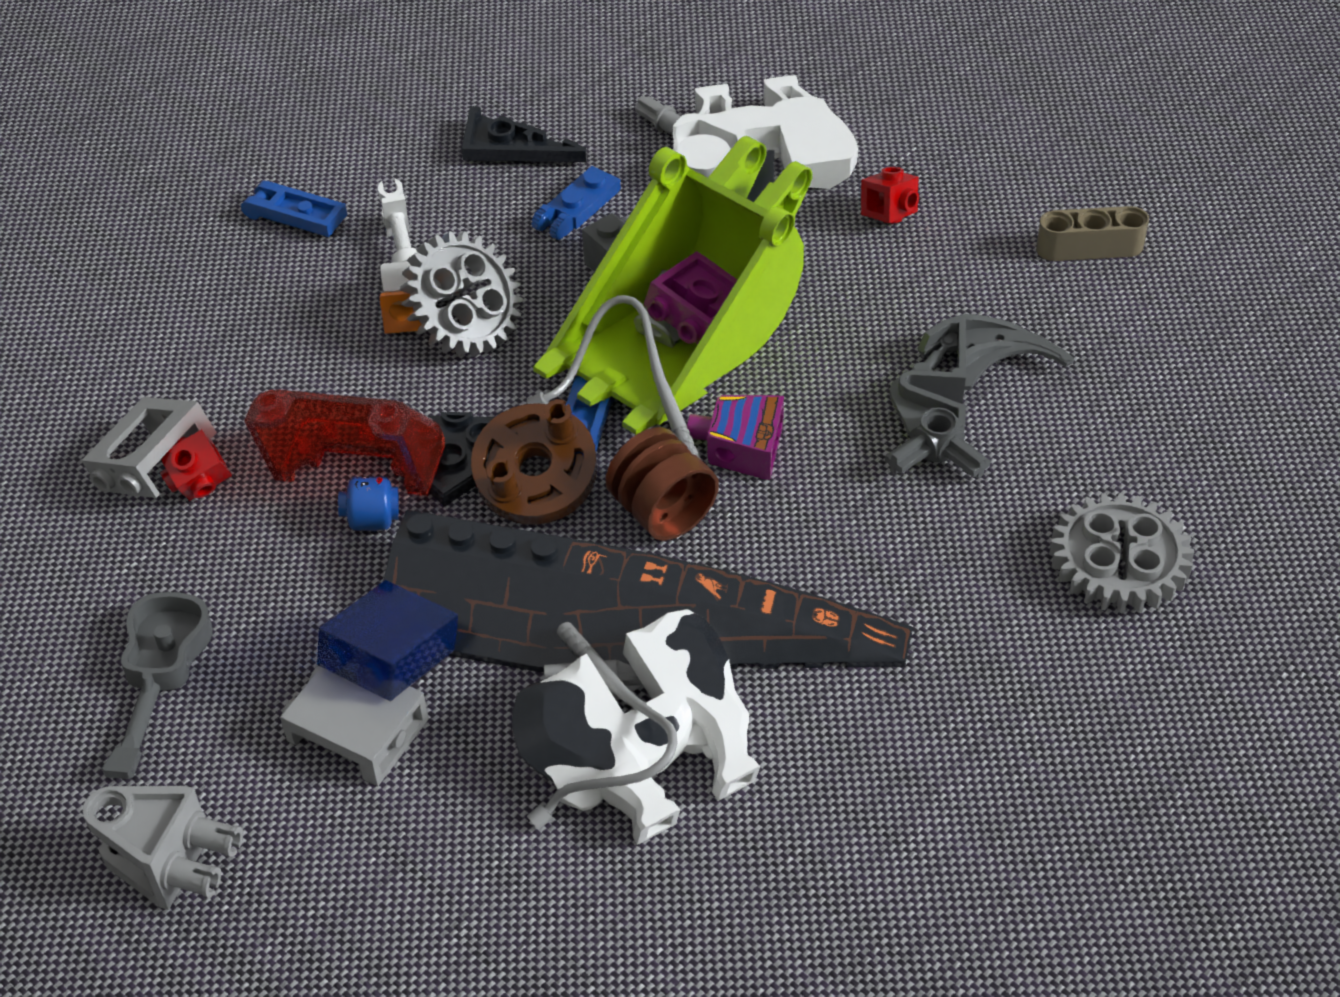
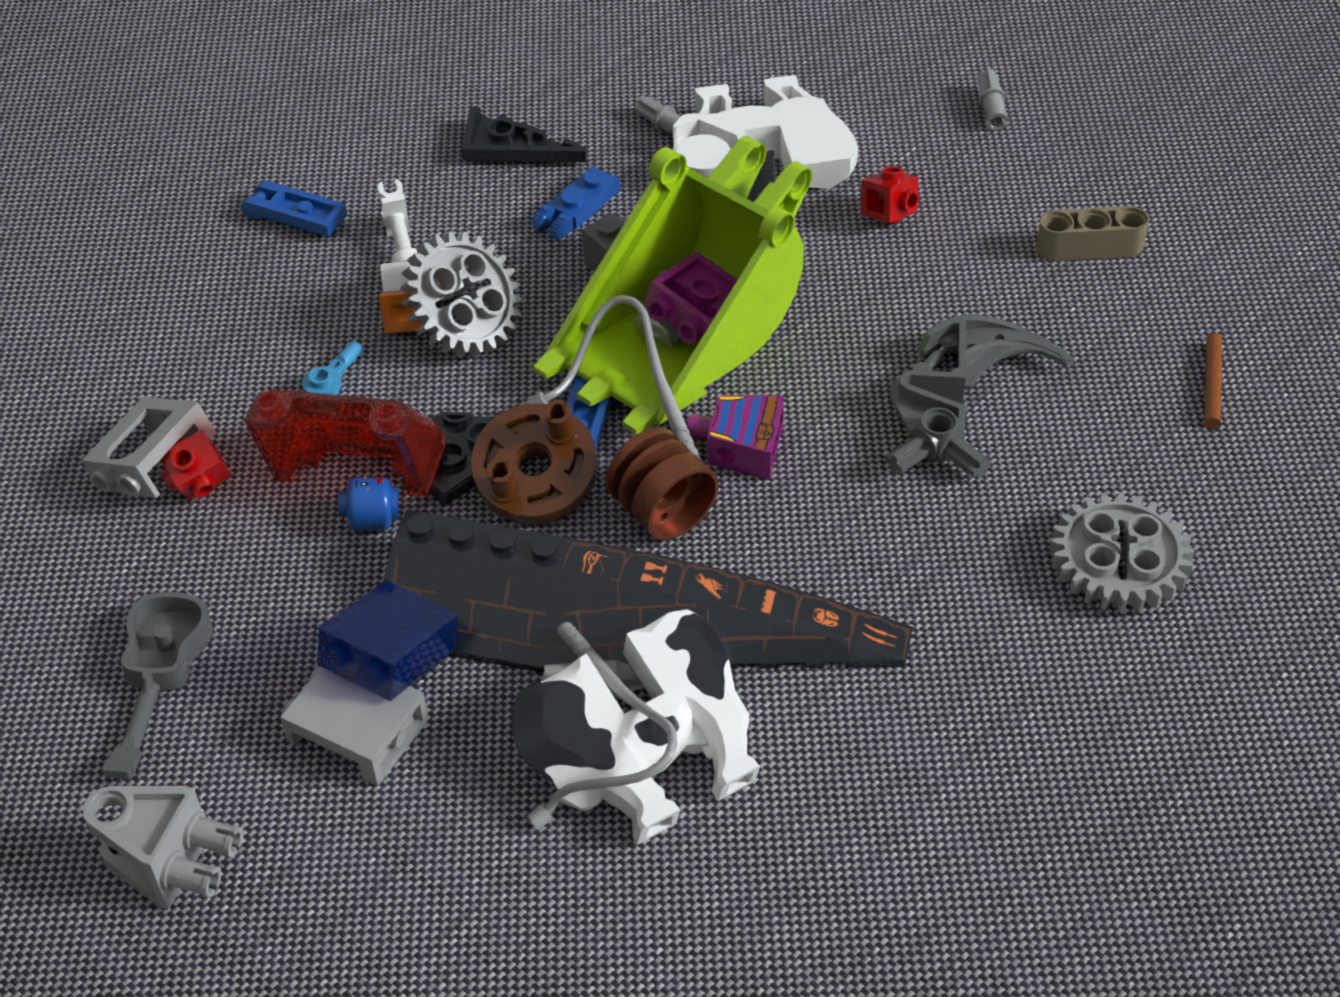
(328, 379): none -> dark azure plate
(992, 100): none -> light grey axle
(1213, 381): none -> dark orange bar

